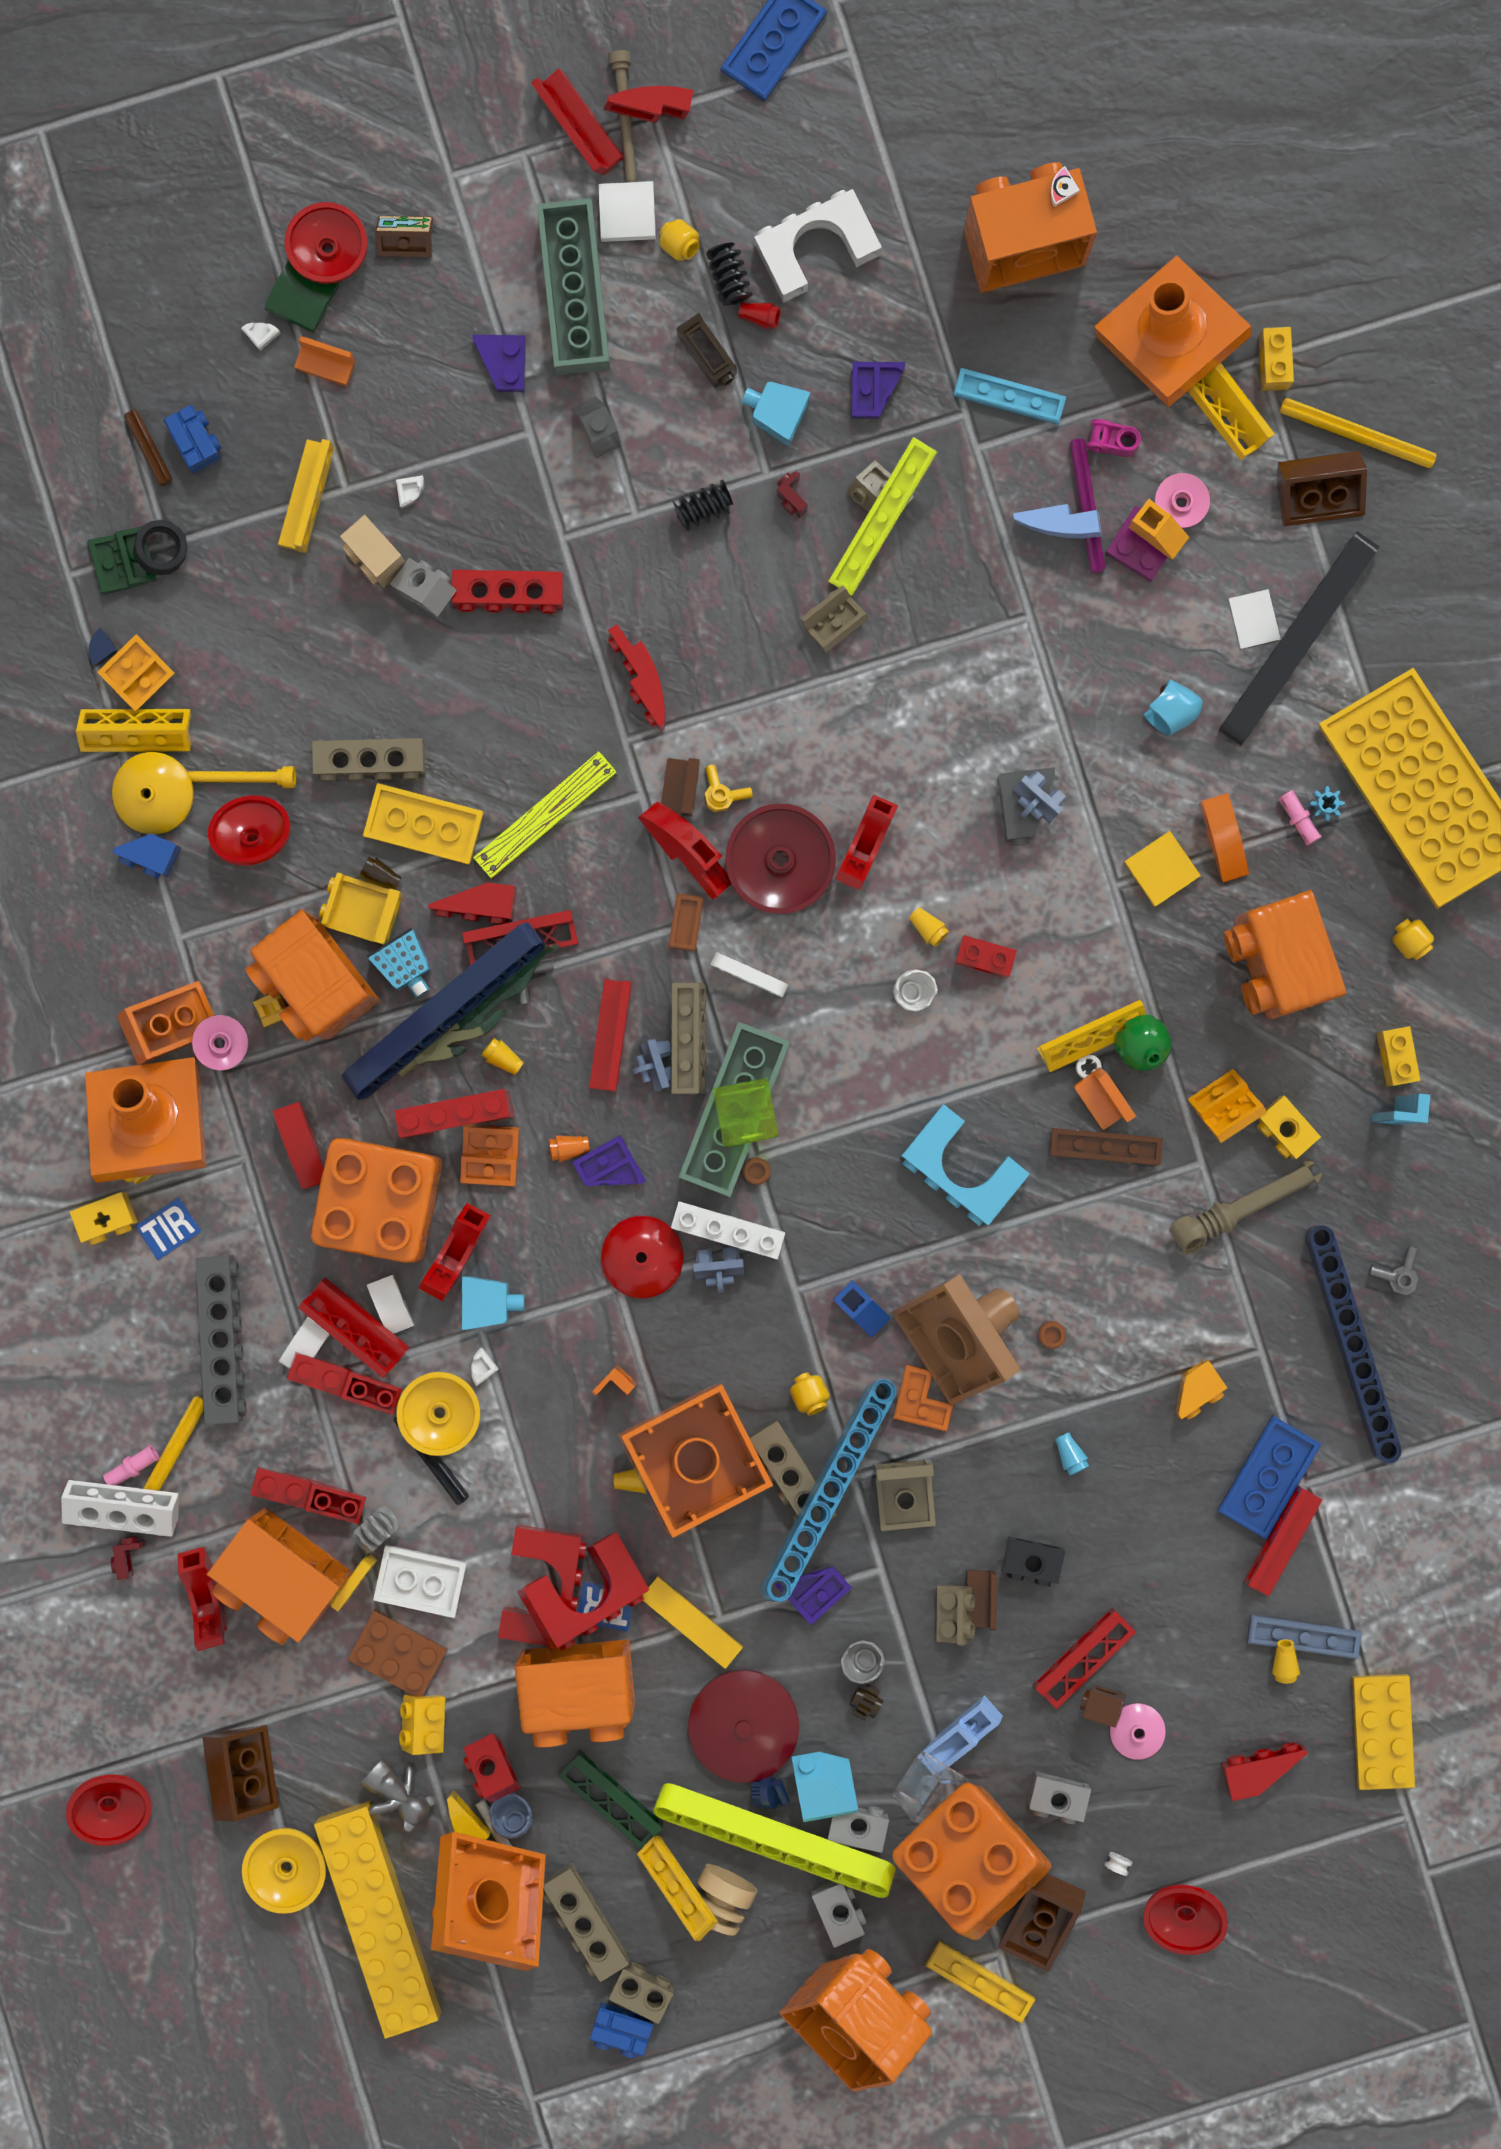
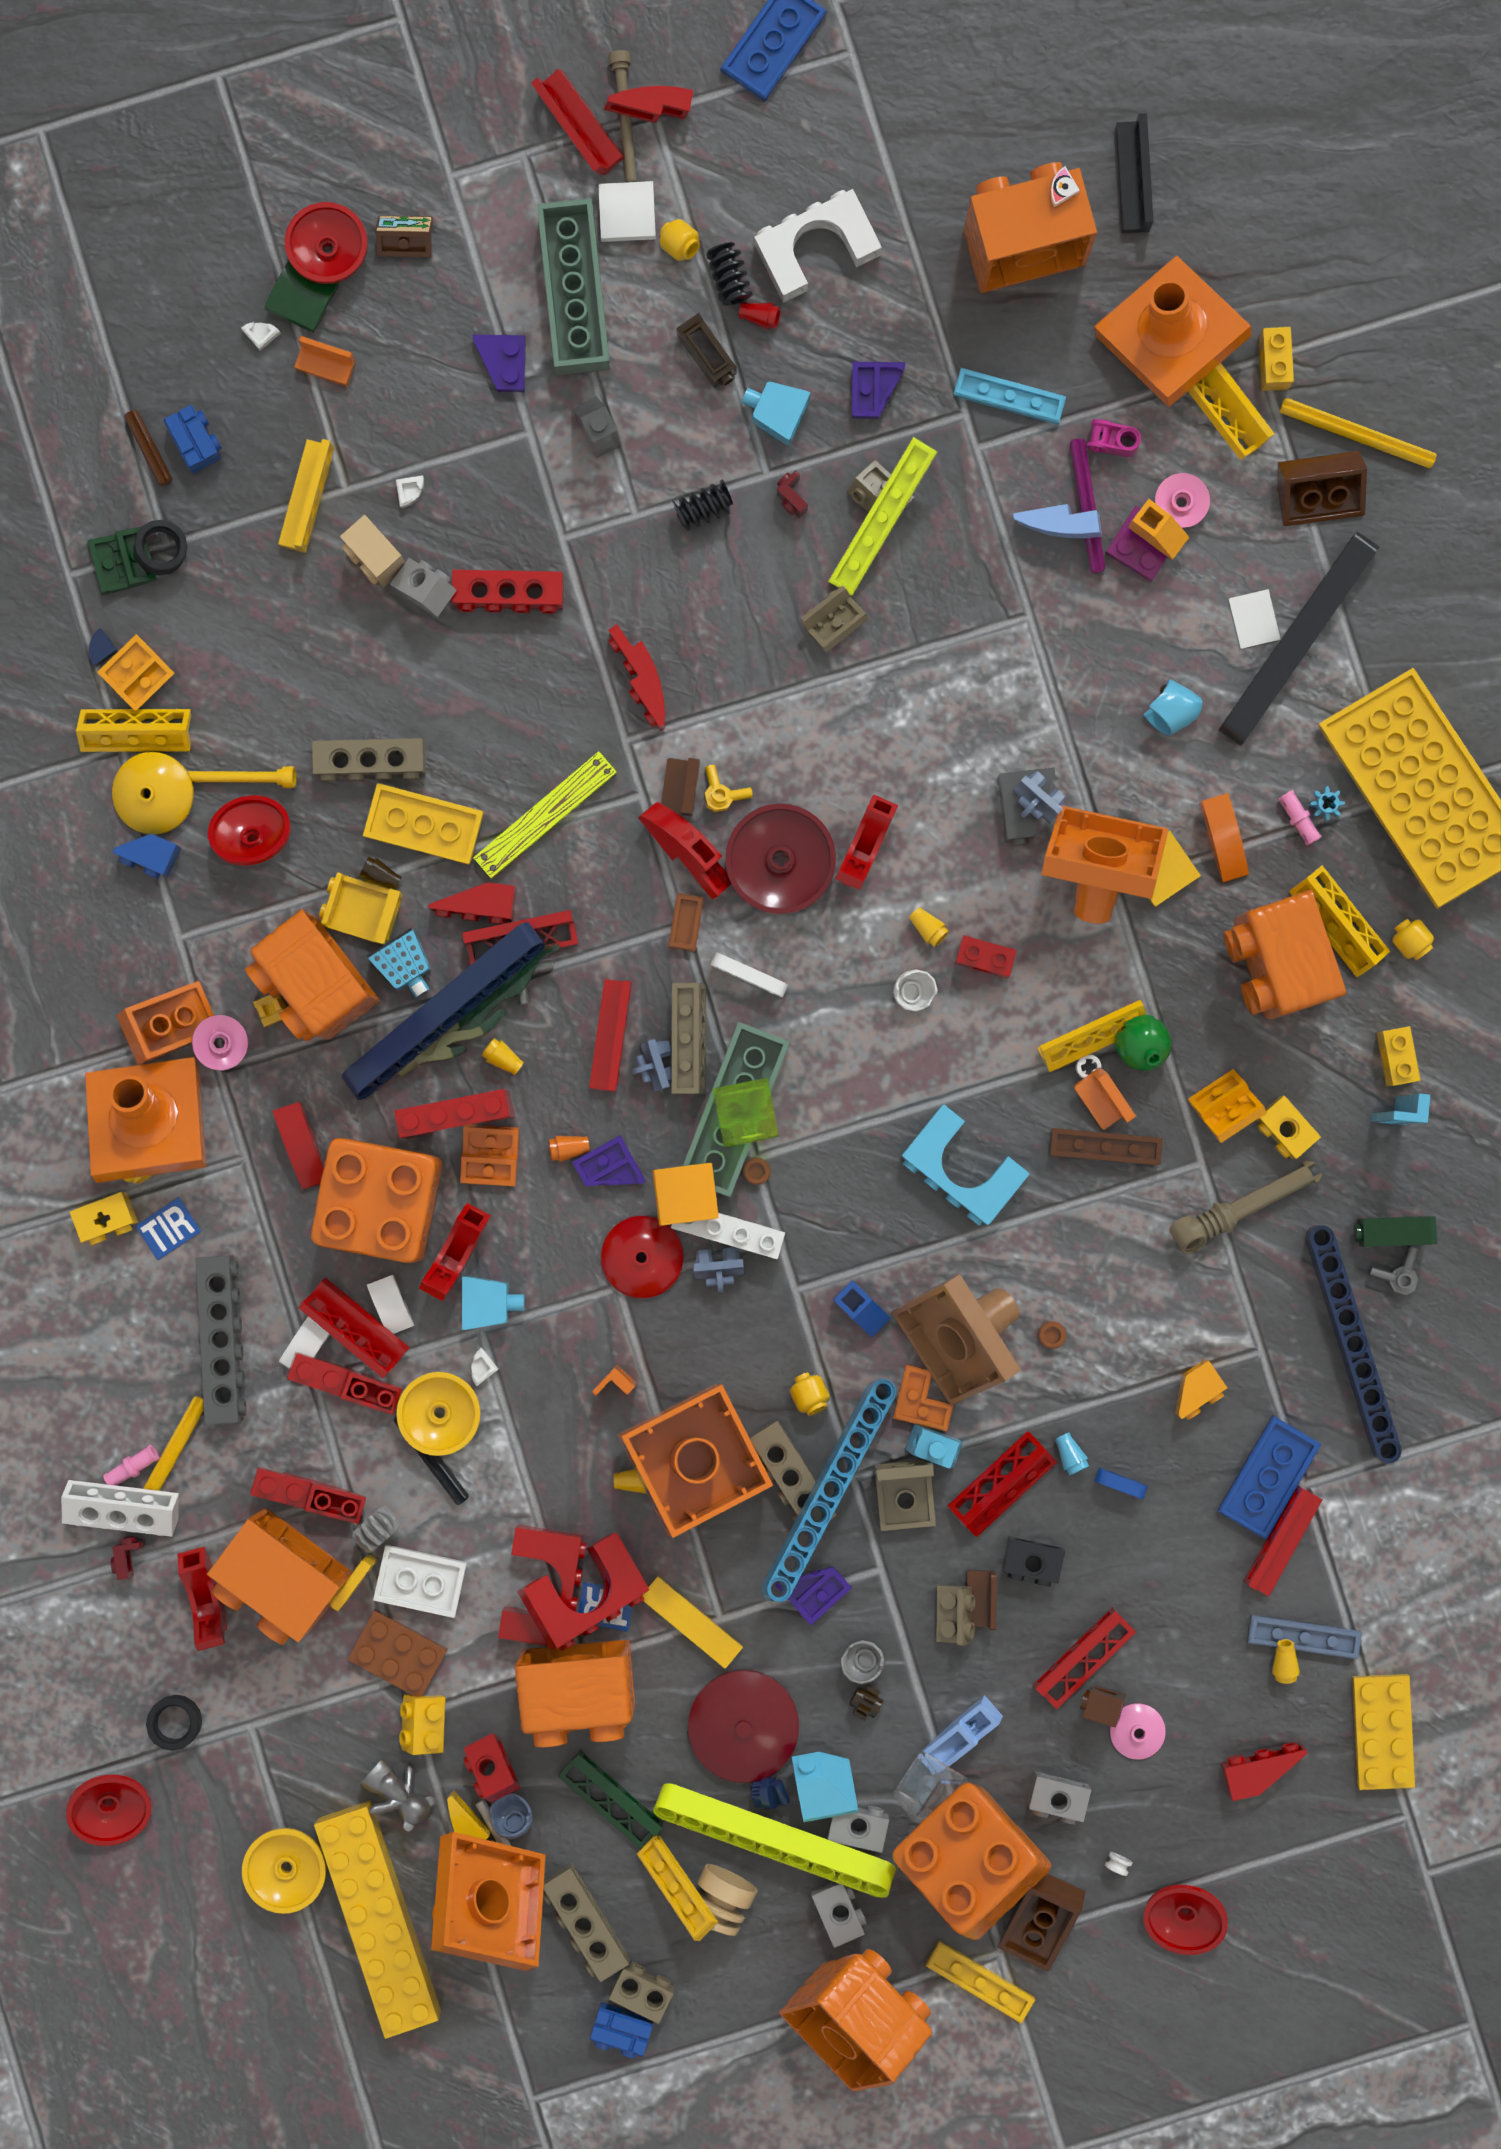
(169, 1743): none -> black tyre
(240, 1773): reddish brown slope -> none
(685, 1194): none -> light orange slope
(934, 1446): none -> medium azure torso
(1006, 1488): none -> red fence
(1103, 859): none -> orange piece
(1121, 1483): none -> blue beam
(1134, 175): none -> black fence
(1344, 938): none -> yellow fence
(1396, 1231): none -> dark green slope

